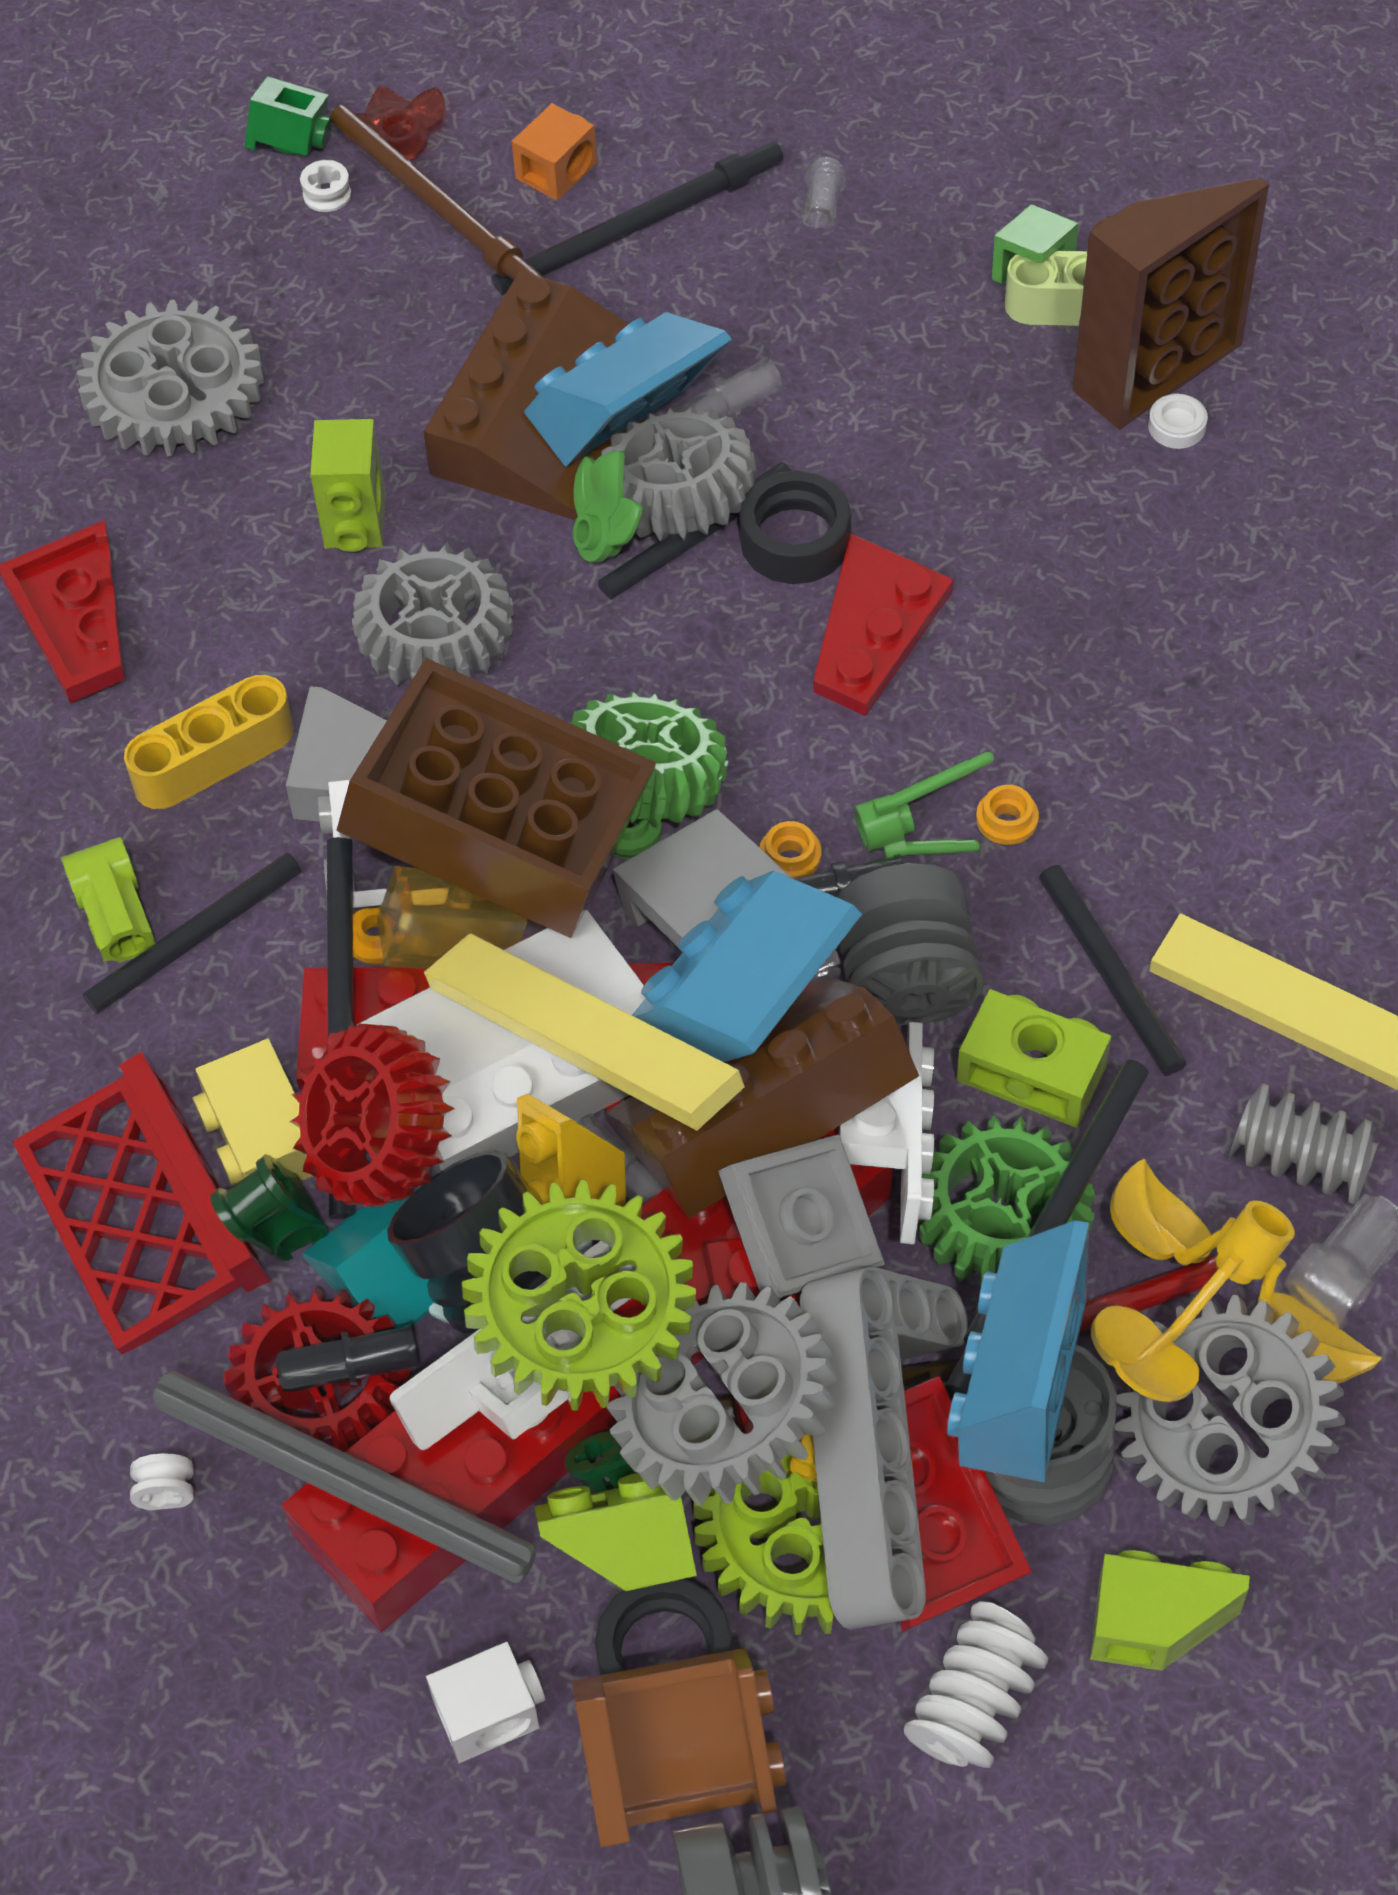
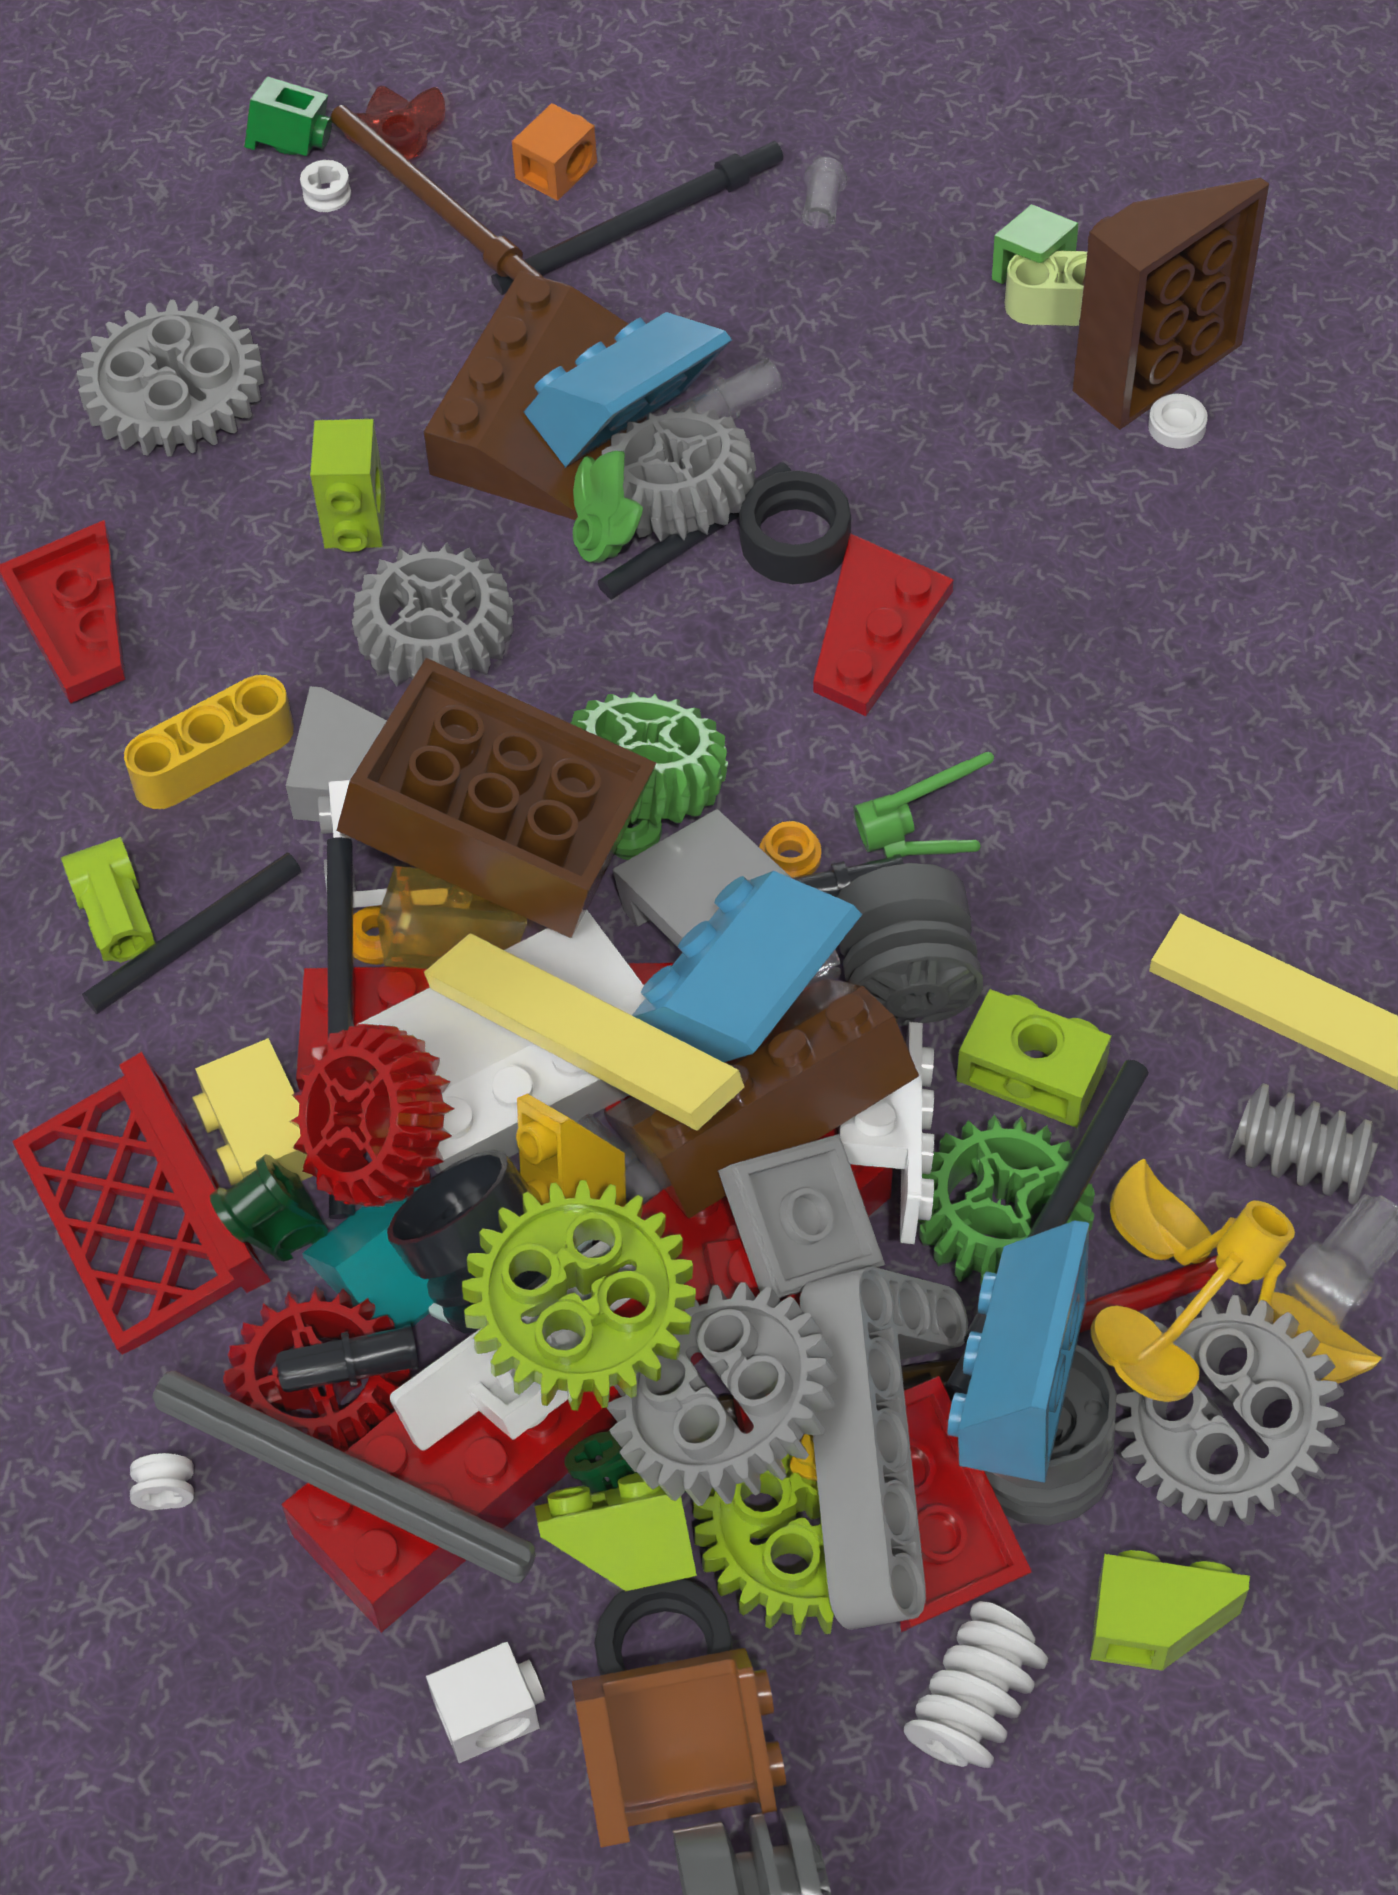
(1007, 800): light orange plate -> none
(1112, 970): black bar -> none

